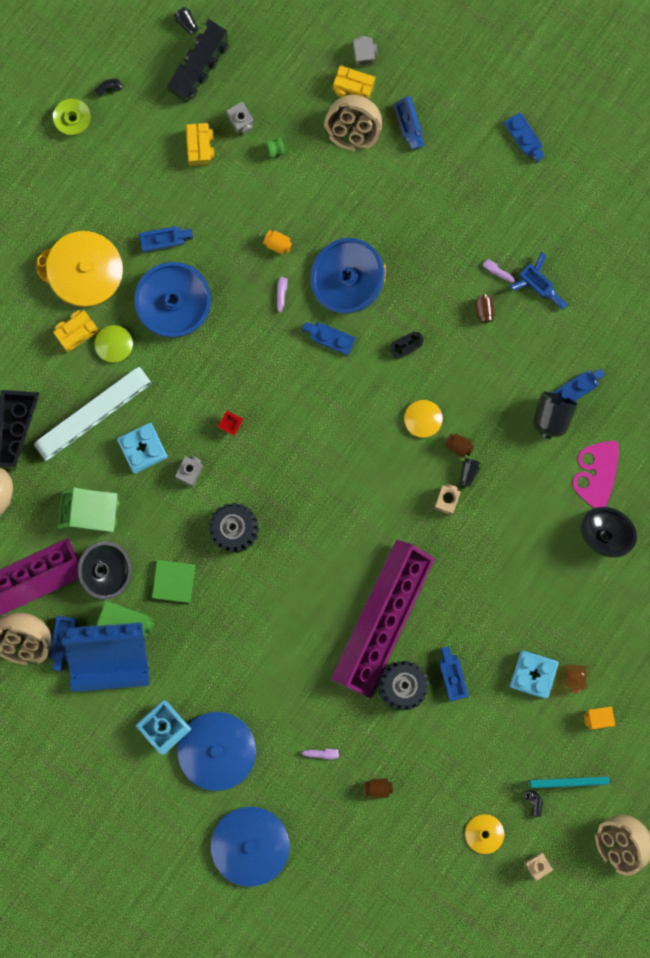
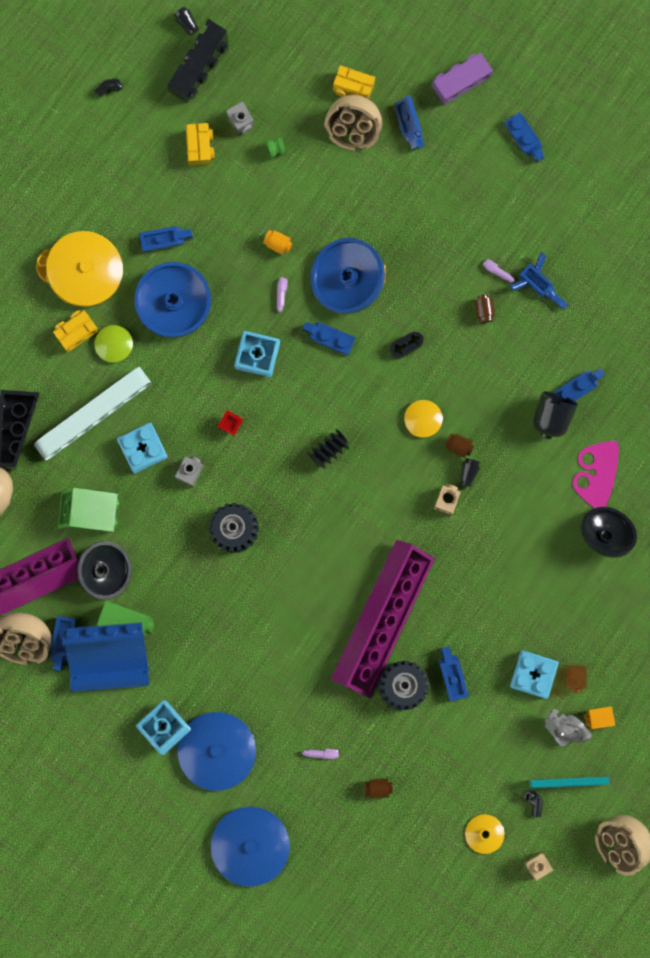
(71, 108): lime dish -> none
(173, 581): bright green tile -> none
(249, 344): none -> medium azure brick
(329, 450): none -> black piece
(364, 51): light grey brick -> none
(462, 78): none -> medium lavender brick
(563, 728): none -> light grey piece

